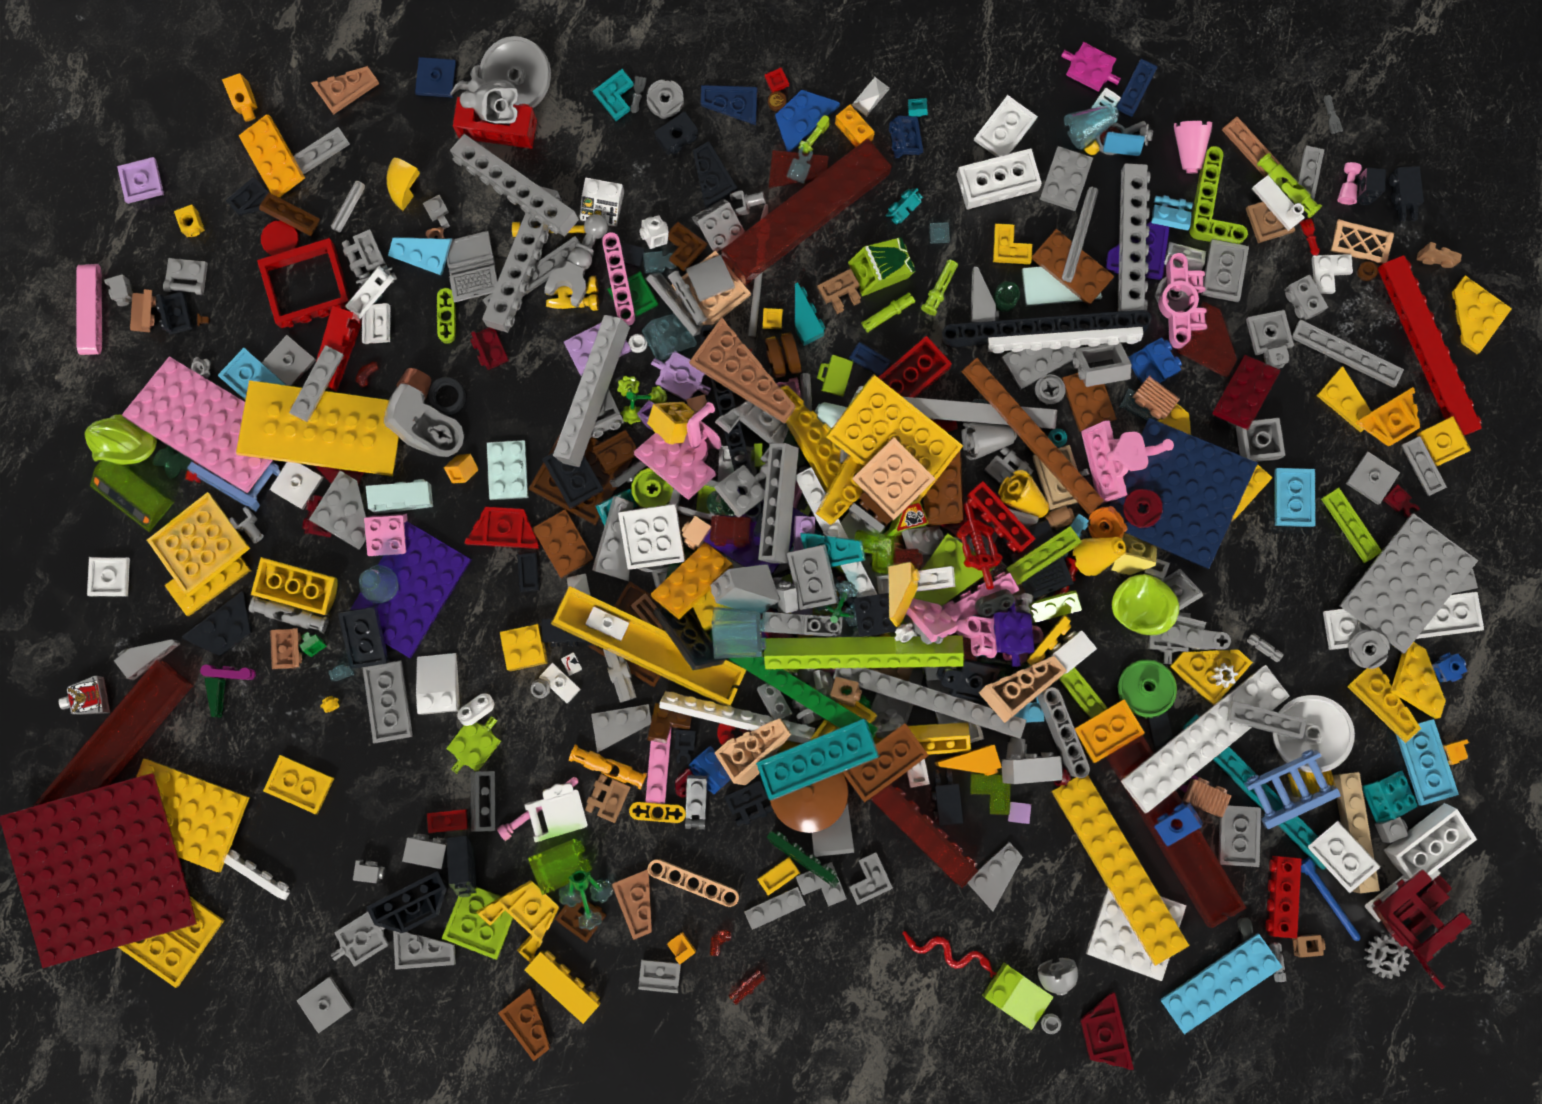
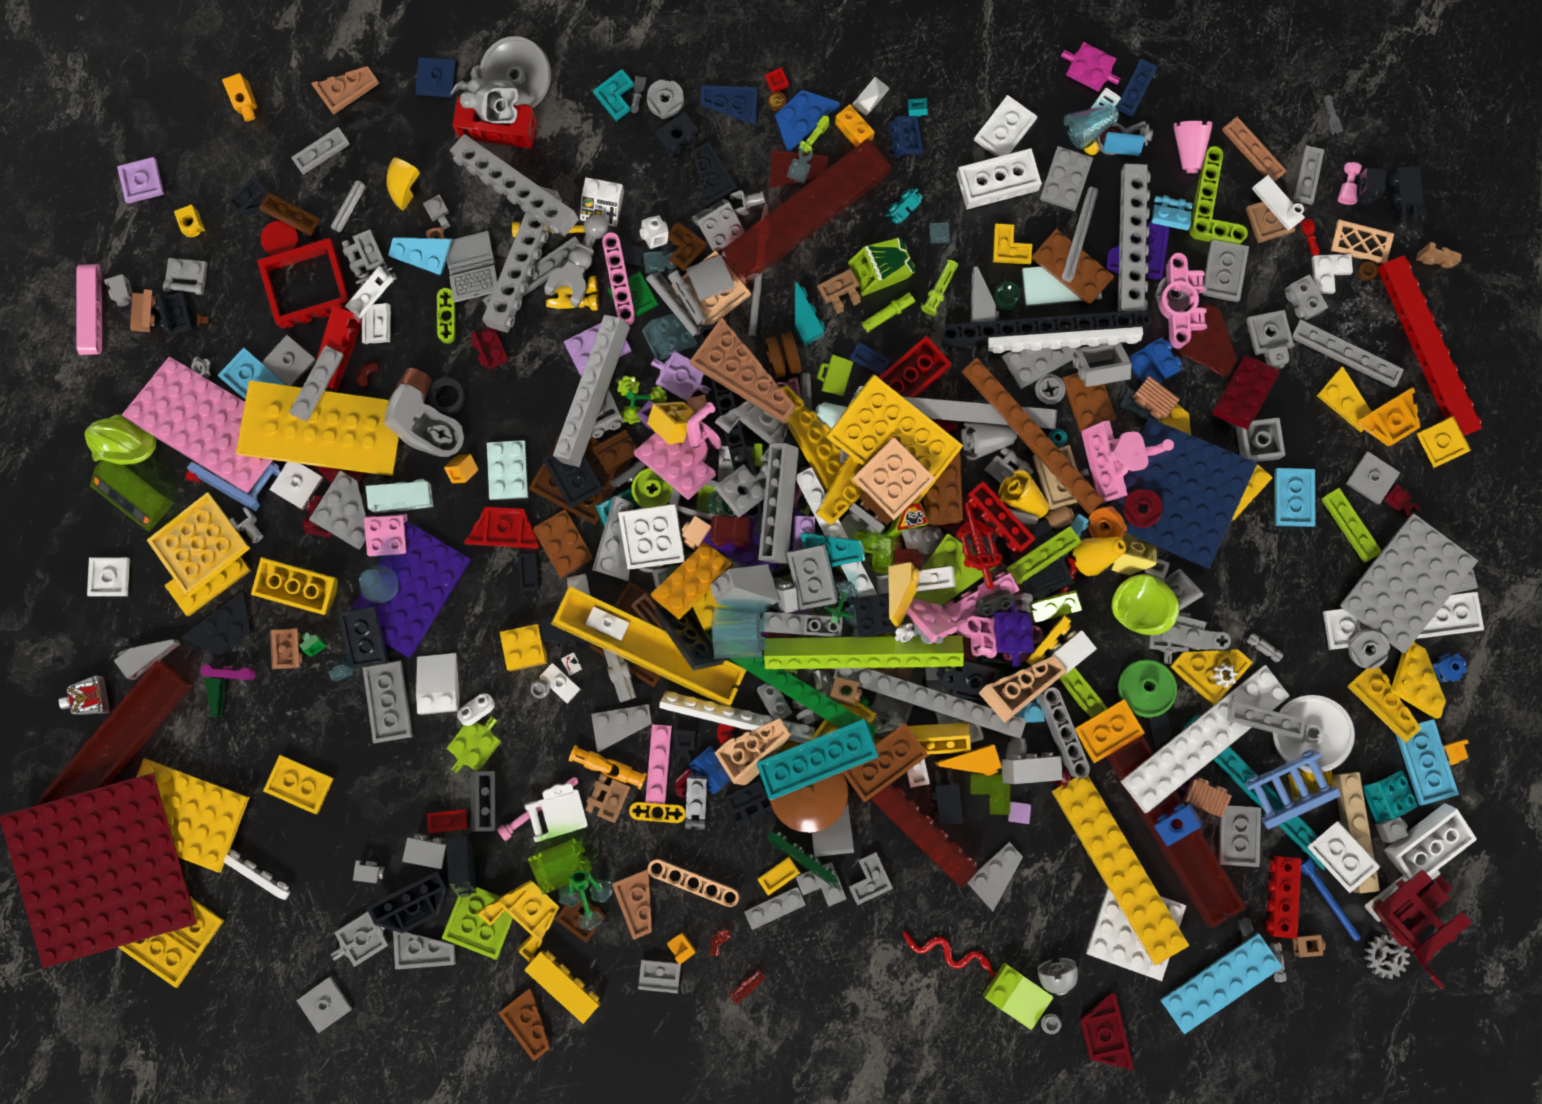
(172, 462): clear green plate -> none
(271, 156): light orange plate -> none
(291, 615): light grey piece -> none
(329, 704): yellow plate -> none
(637, 343): white plate -> none
(663, 720): reddish brown plate -> none
(772, 318): yellow plate -> none
(1194, 256): white slope -> none
(1295, 191): lime piece -> none
(1423, 466): light grey plate -> none
(1477, 313): yellow plate -> none

